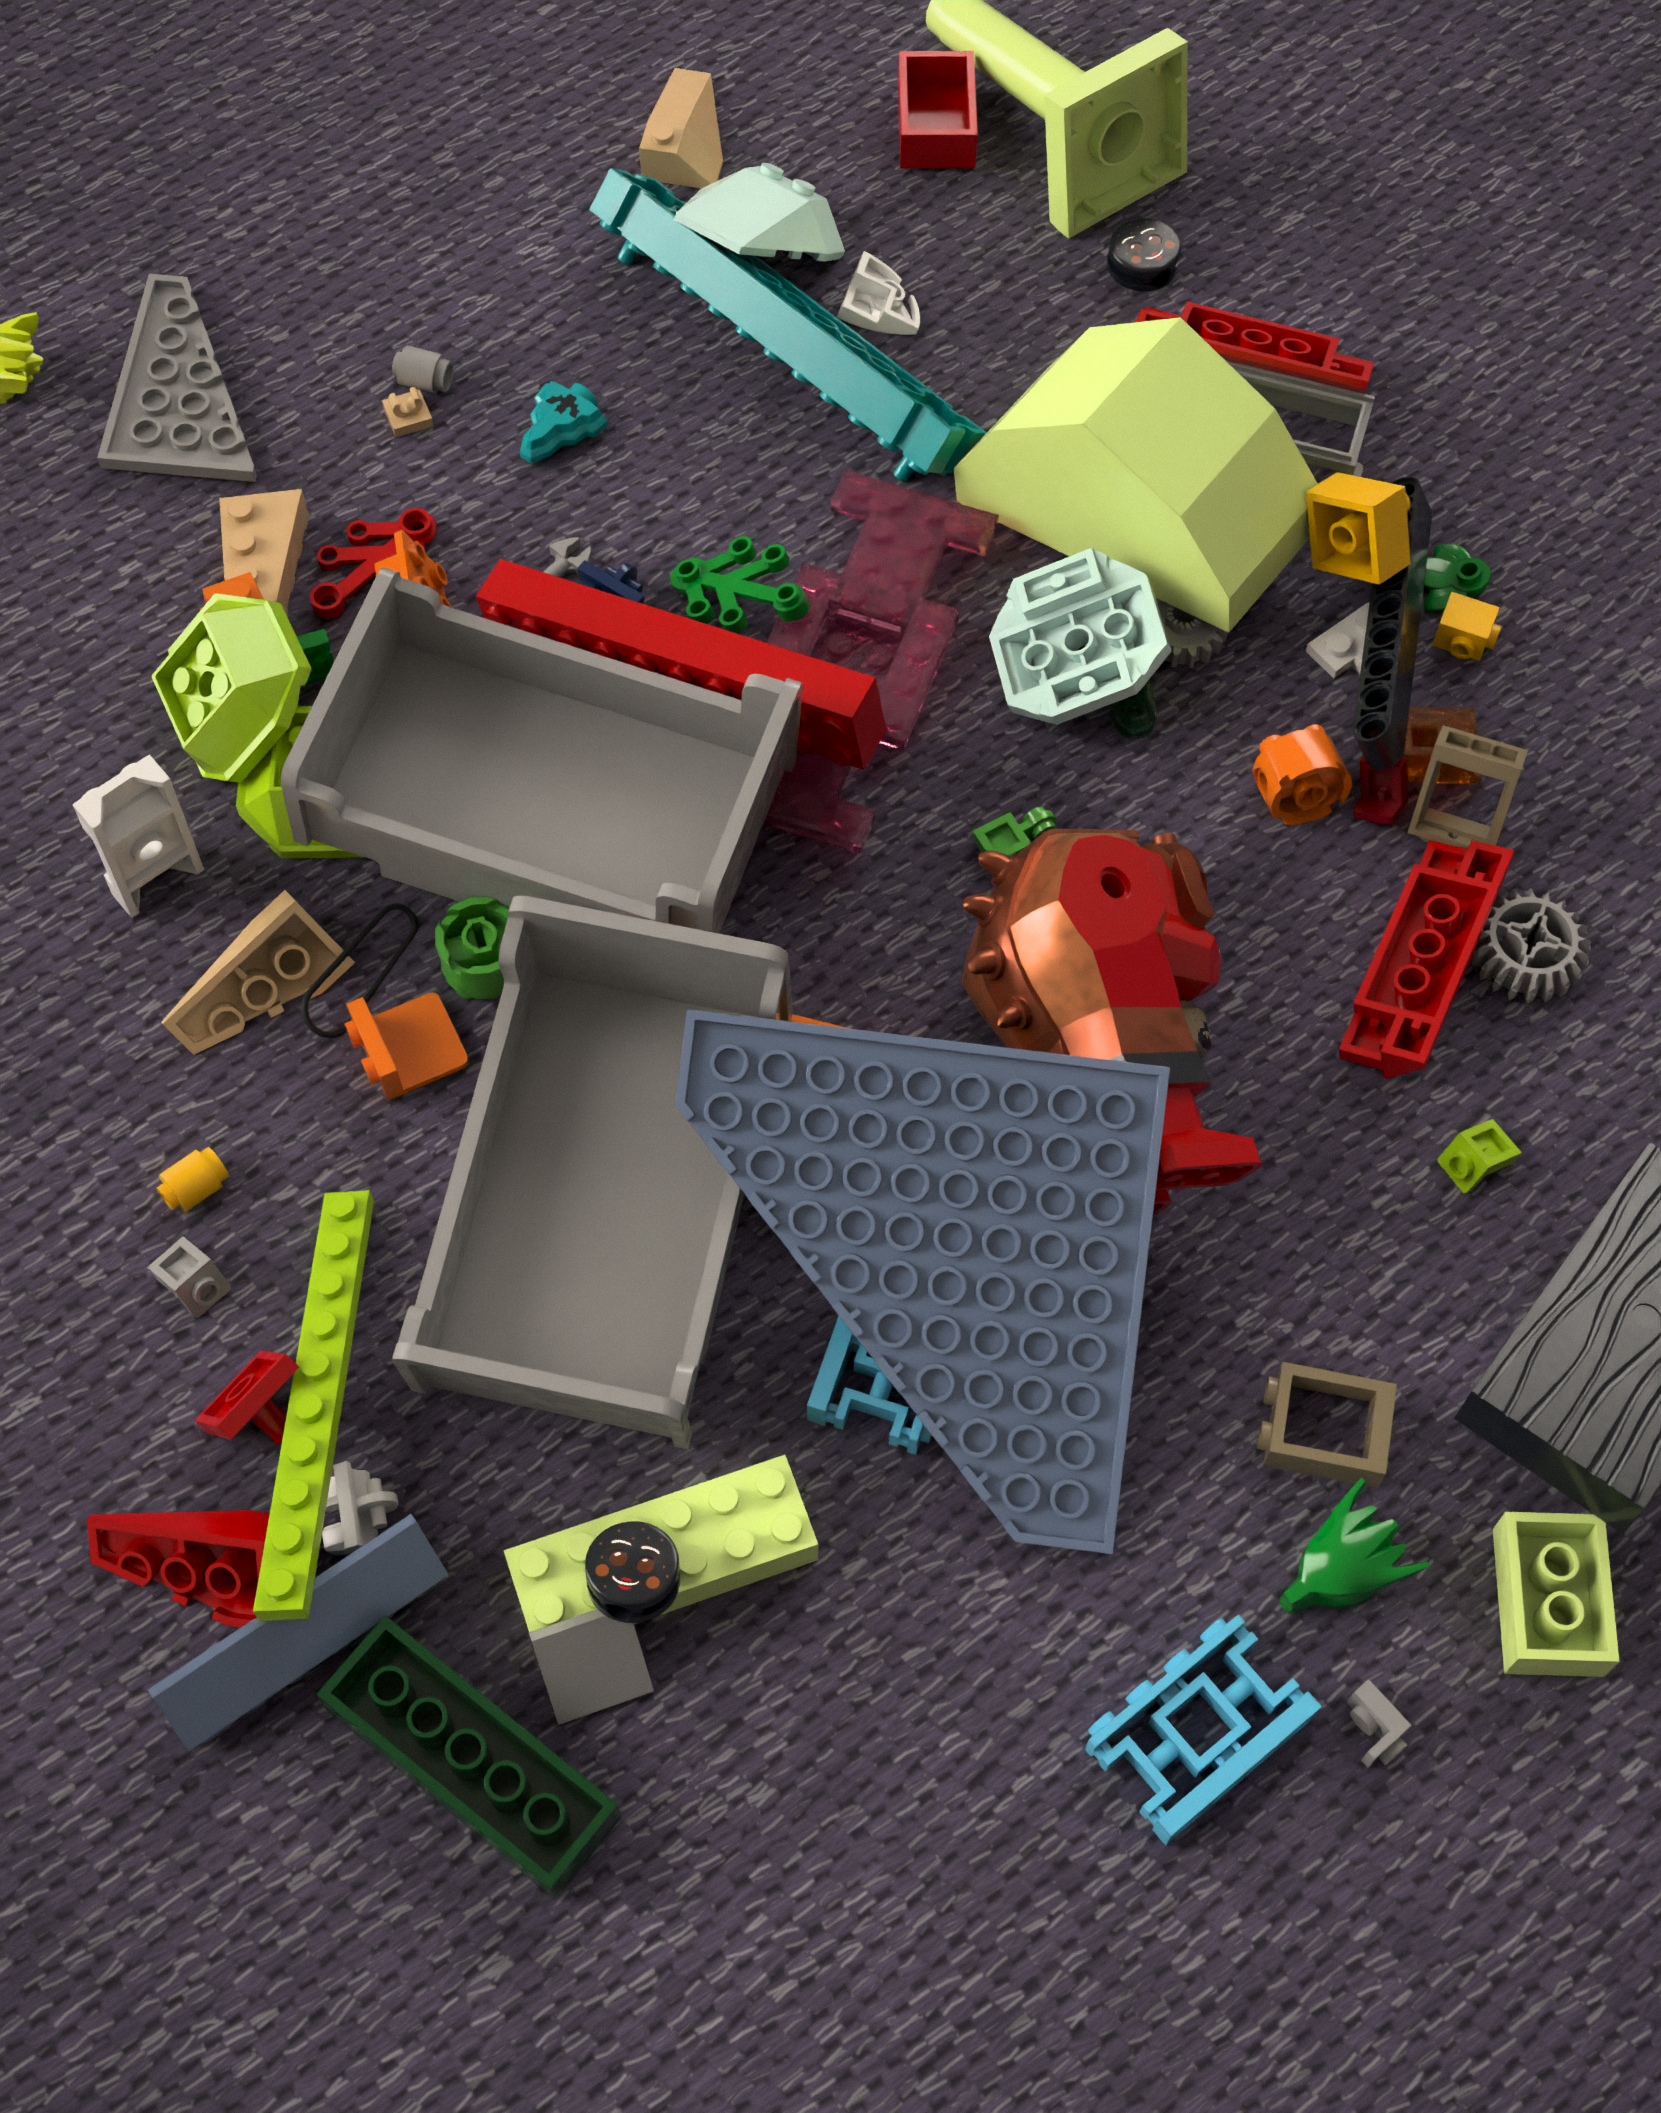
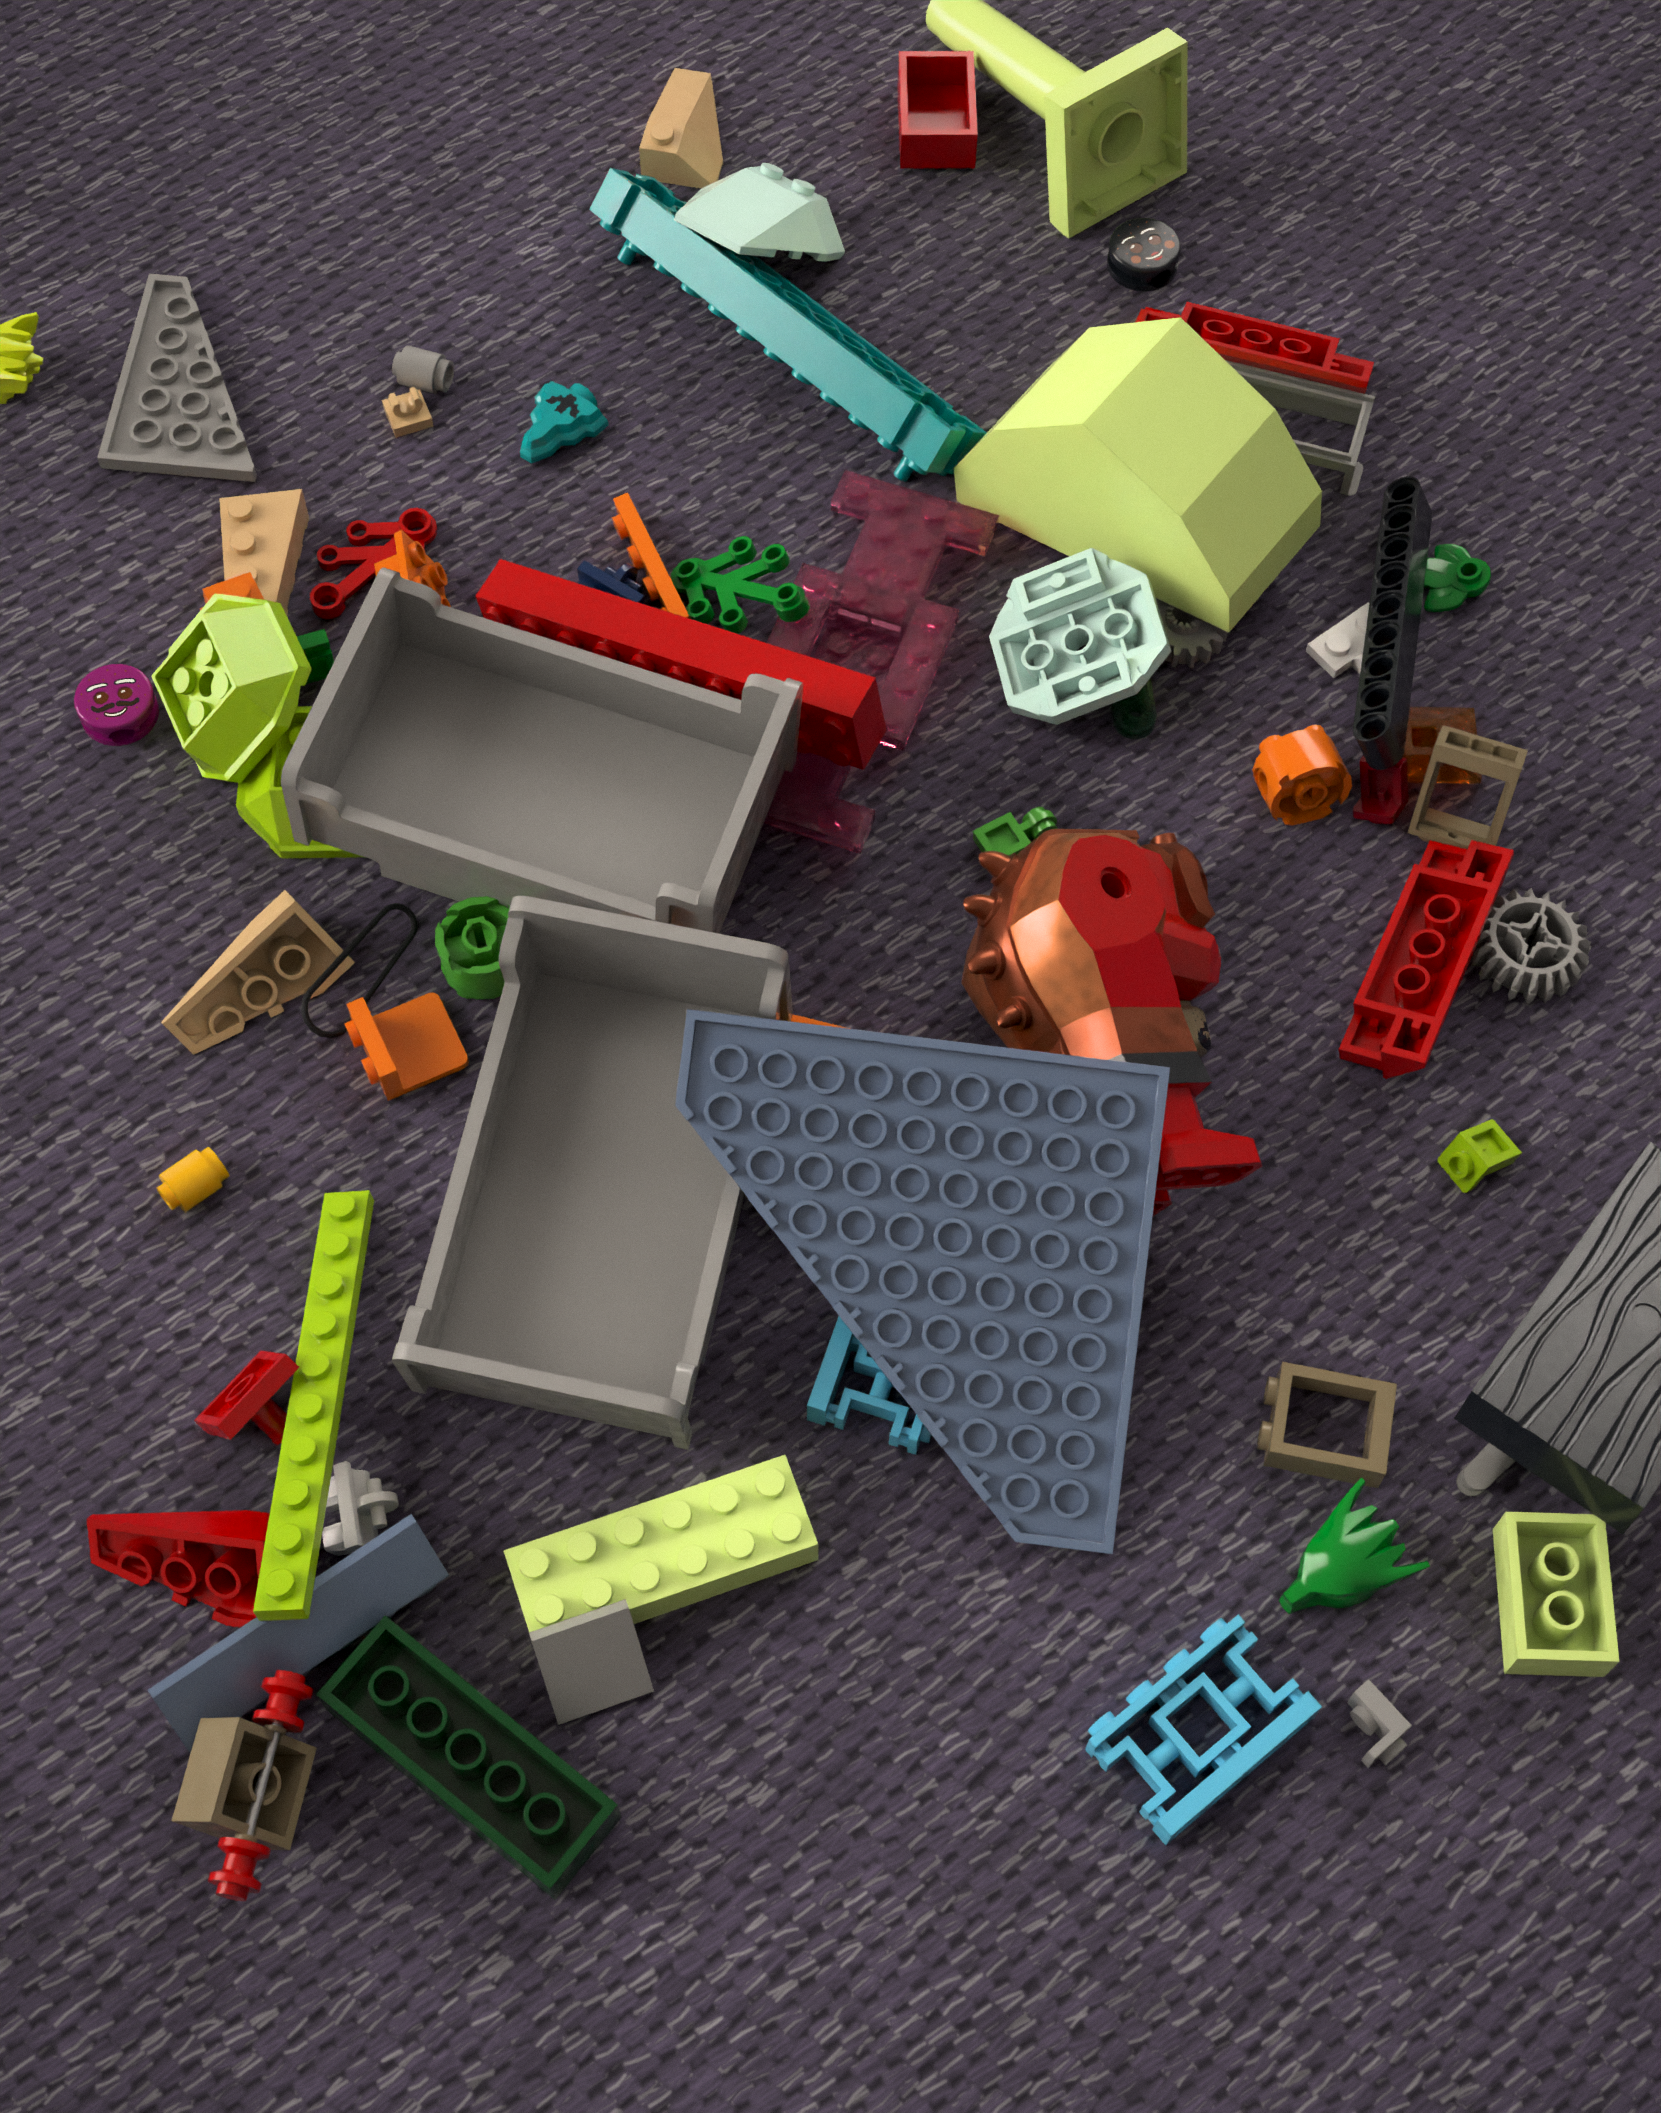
(116, 704): none -> magenta head
(137, 830): white piece -> none
(190, 1276): light grey bracket -> none
(248, 1783): none -> dark tan brick
(560, 551): light grey bar -> none
(632, 1572): black head -> none
(645, 556): none -> orange plate
(878, 288): white brick -> none
(1358, 527): yellow brick -> none
(1467, 627): yellow brick -> none
(1483, 1470): none -> light grey bar

